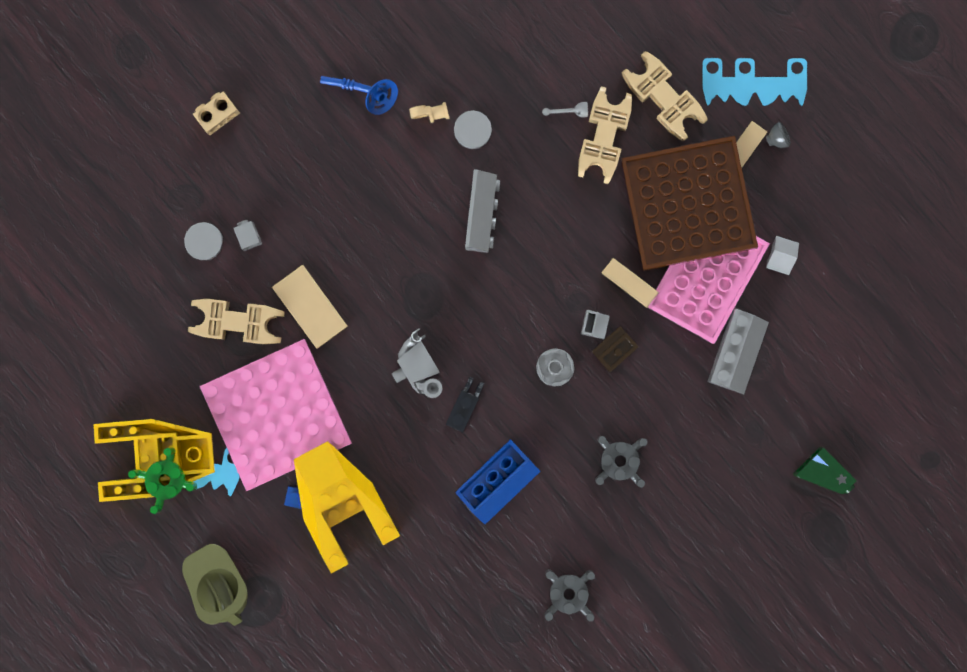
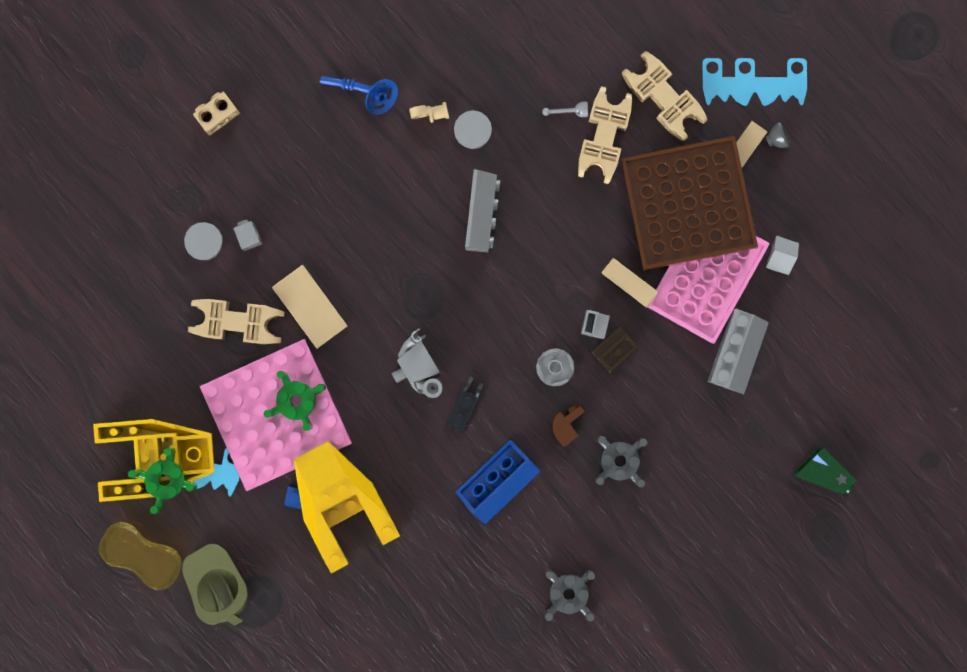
(126, 548): none -> clear yellow plate
(284, 403): none -> green plate
(561, 425): none -> reddish brown brick

